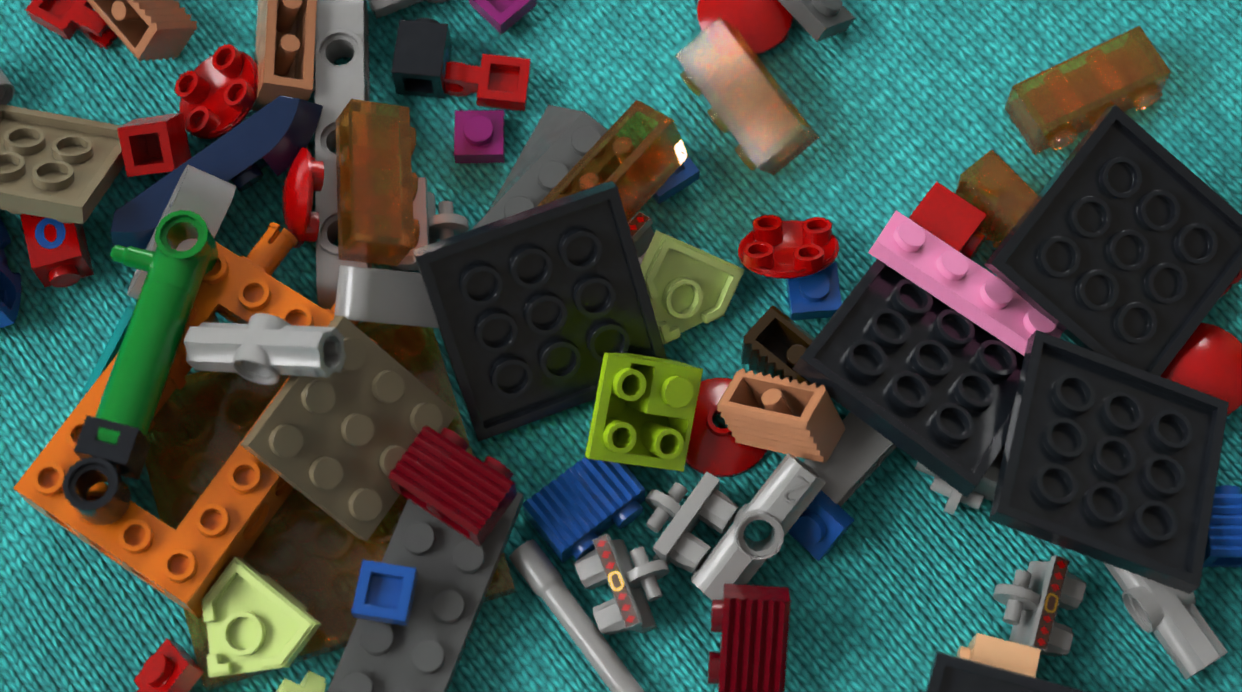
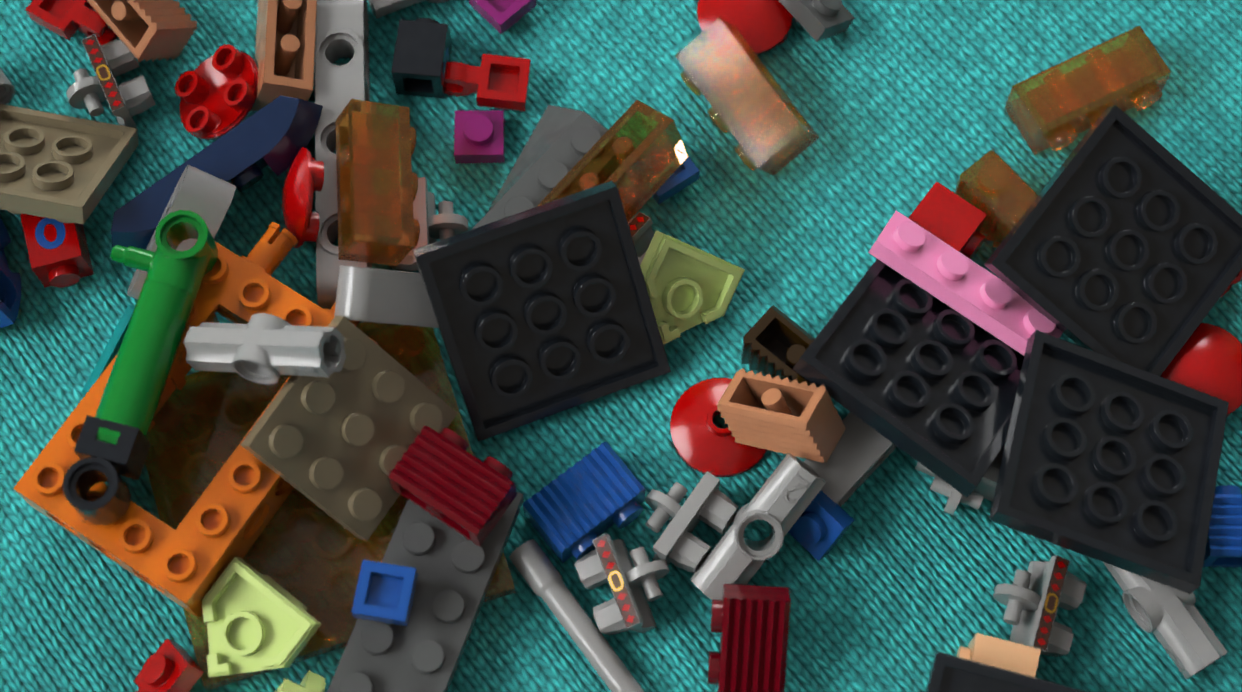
(108, 62): none -> light grey hips
(154, 144): red brick -> none
(643, 411): lime slope -> none
(788, 247): red dish -> none
(814, 294): blue plate -> none

